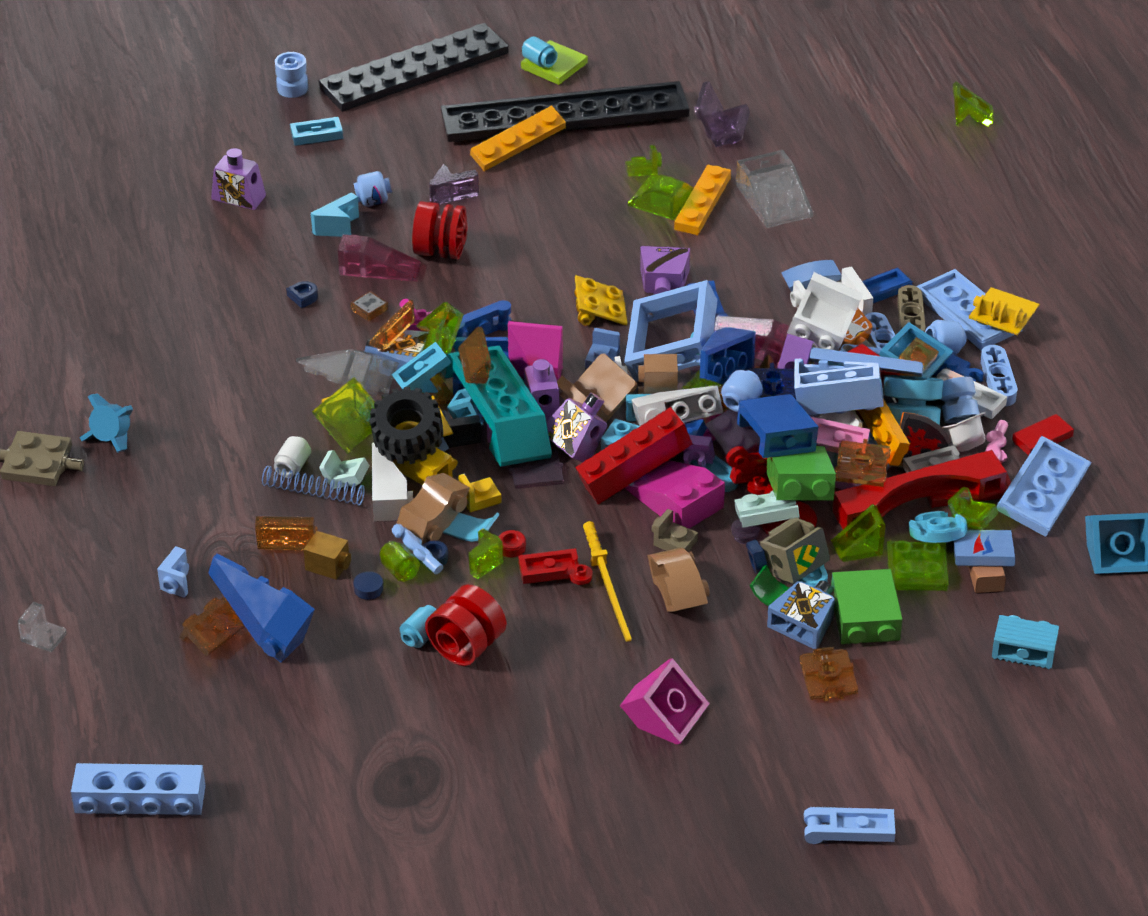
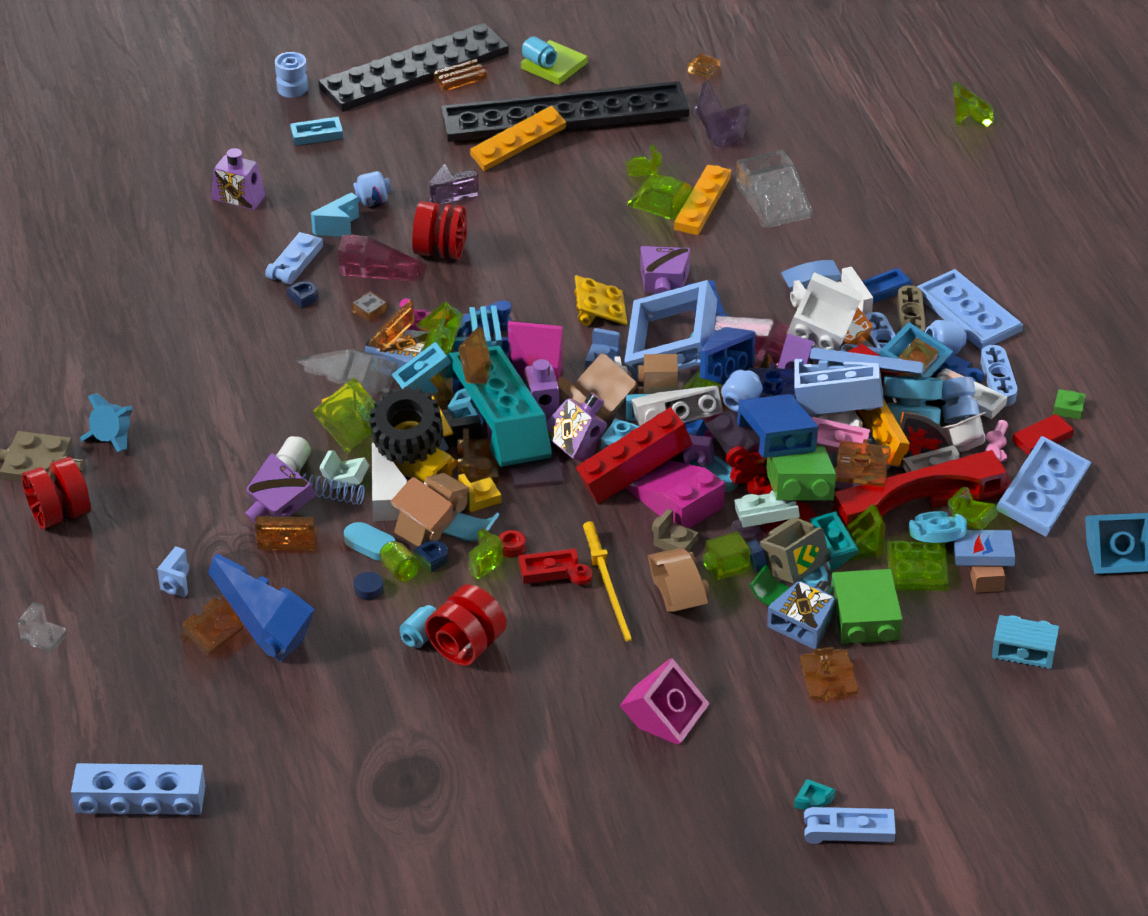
(60, 491): none -> red wheel
(277, 490): none -> medium lavender torso
(294, 258): none -> light blue plate
(327, 555): pearl gold brick -> none
(366, 539): none -> medium azure tile
(415, 544): light blue animal -> none
(423, 505): none -> nougat slope
(459, 75): none -> clear orange tile
(477, 459): none -> clear orange bracket
(484, 314): none -> medium azure tile
(703, 65): none -> clear orange tile
(727, 555): none -> clear neon green brick
(814, 795): none -> teal tile
(838, 540): none -> teal slope
(1003, 310): yellow hinge -> none
(1069, 404): none -> bright green plate

